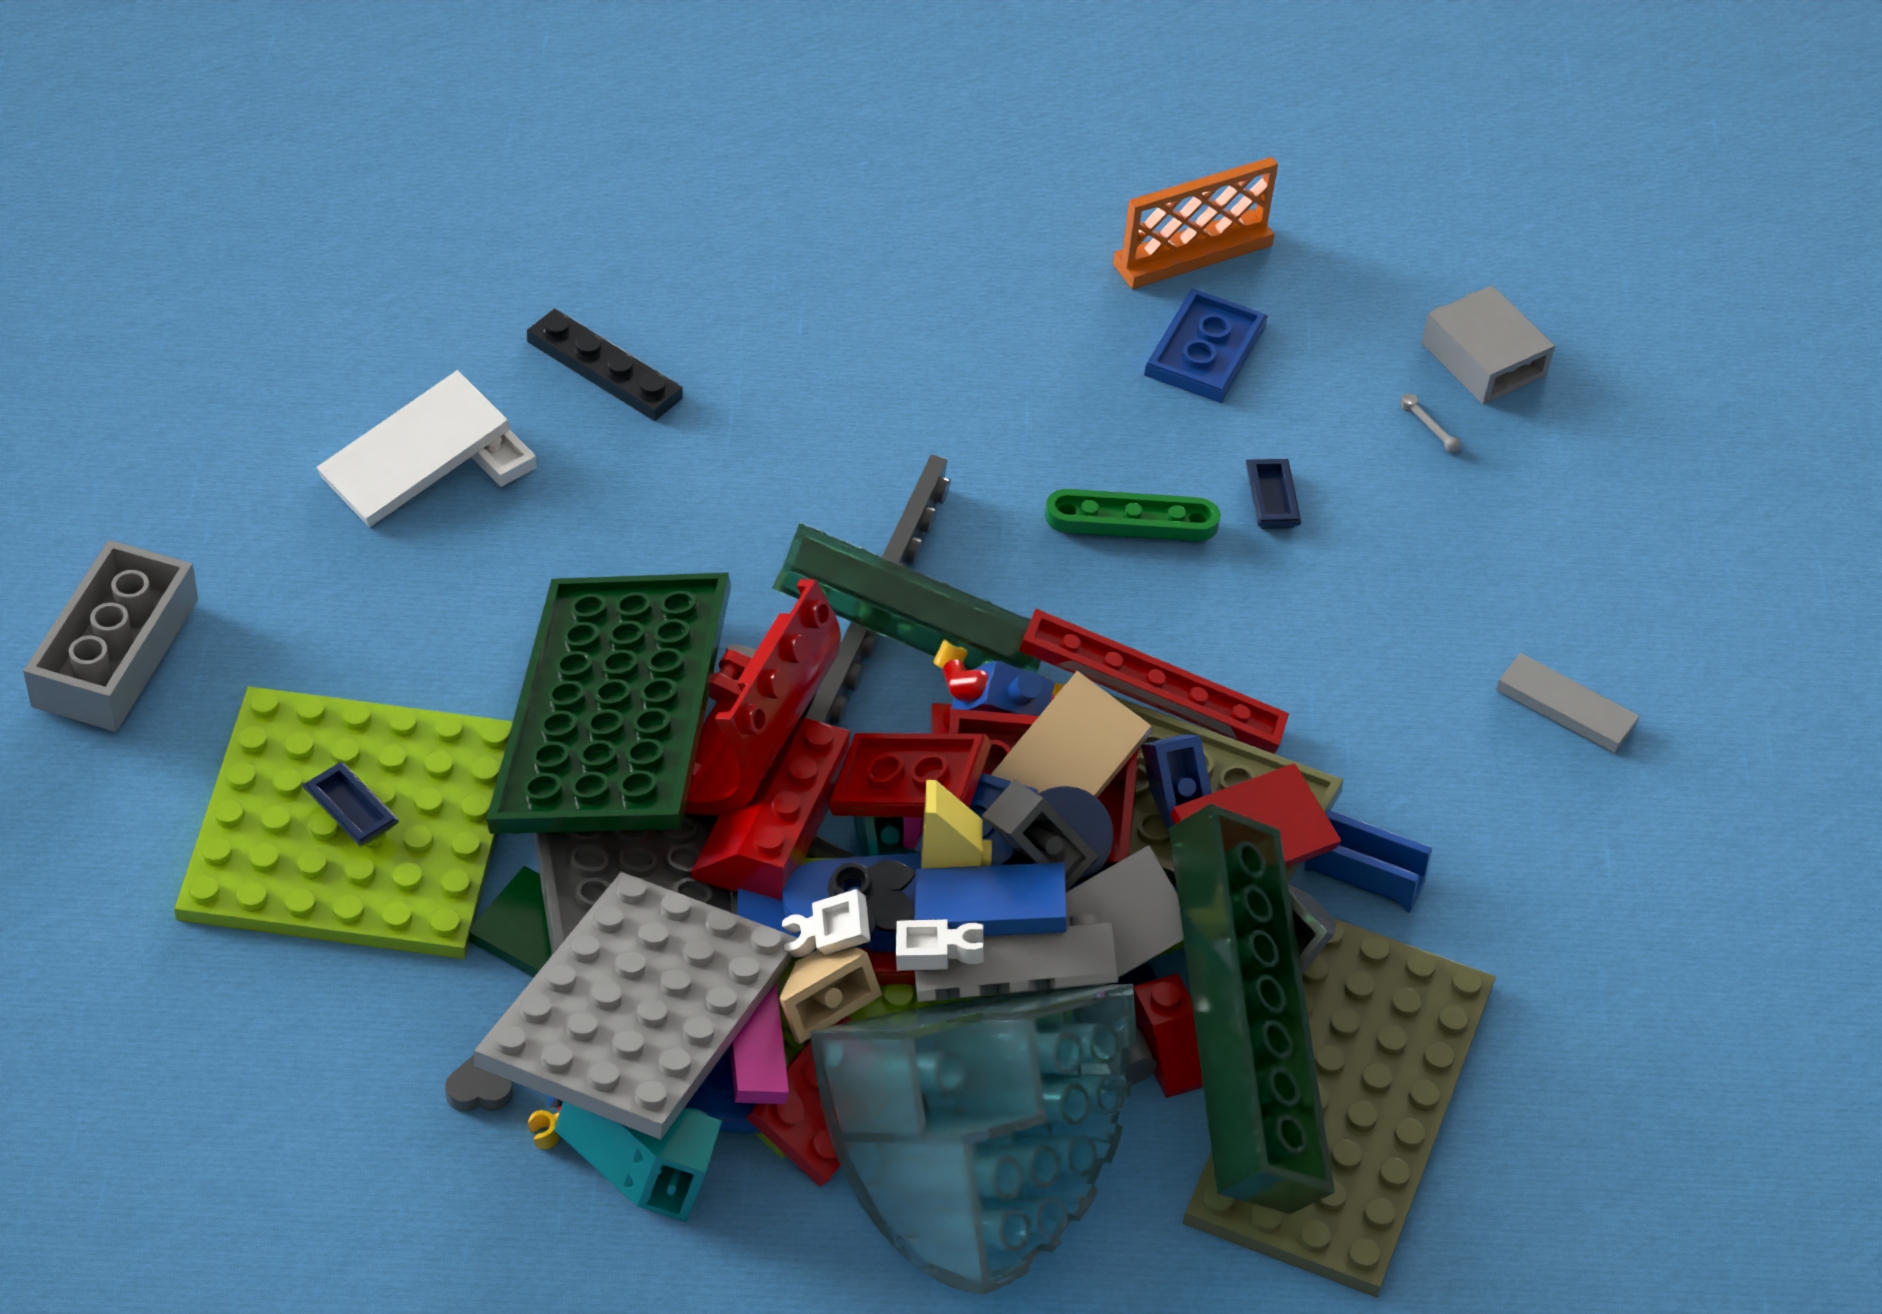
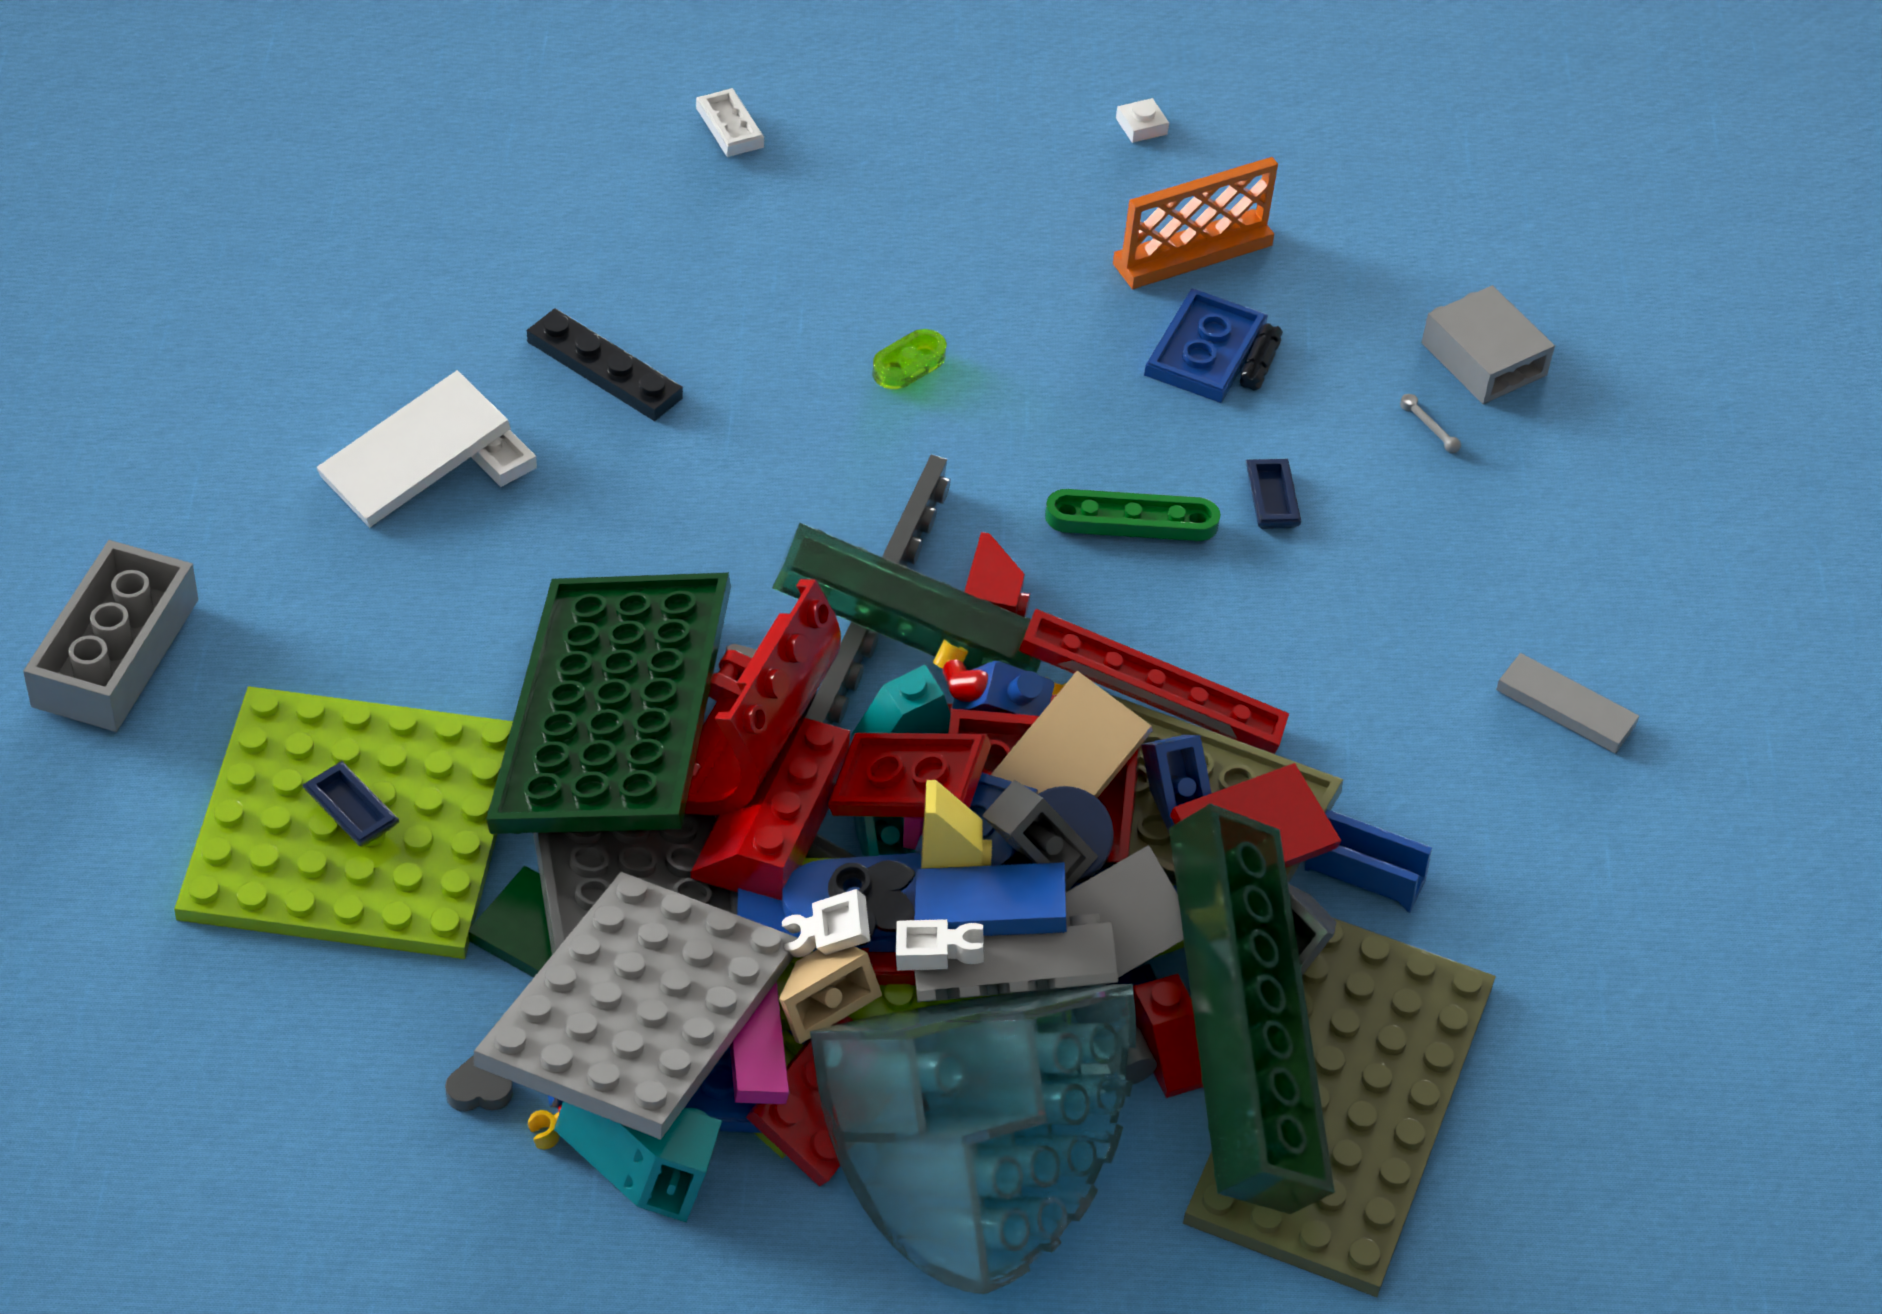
(730, 122): none -> white plate
(907, 706): none -> teal slope
(909, 359): none -> clear neon green plate
(997, 577): none -> red slope
(1142, 120): none -> white plate
(1261, 356): none -> black axle

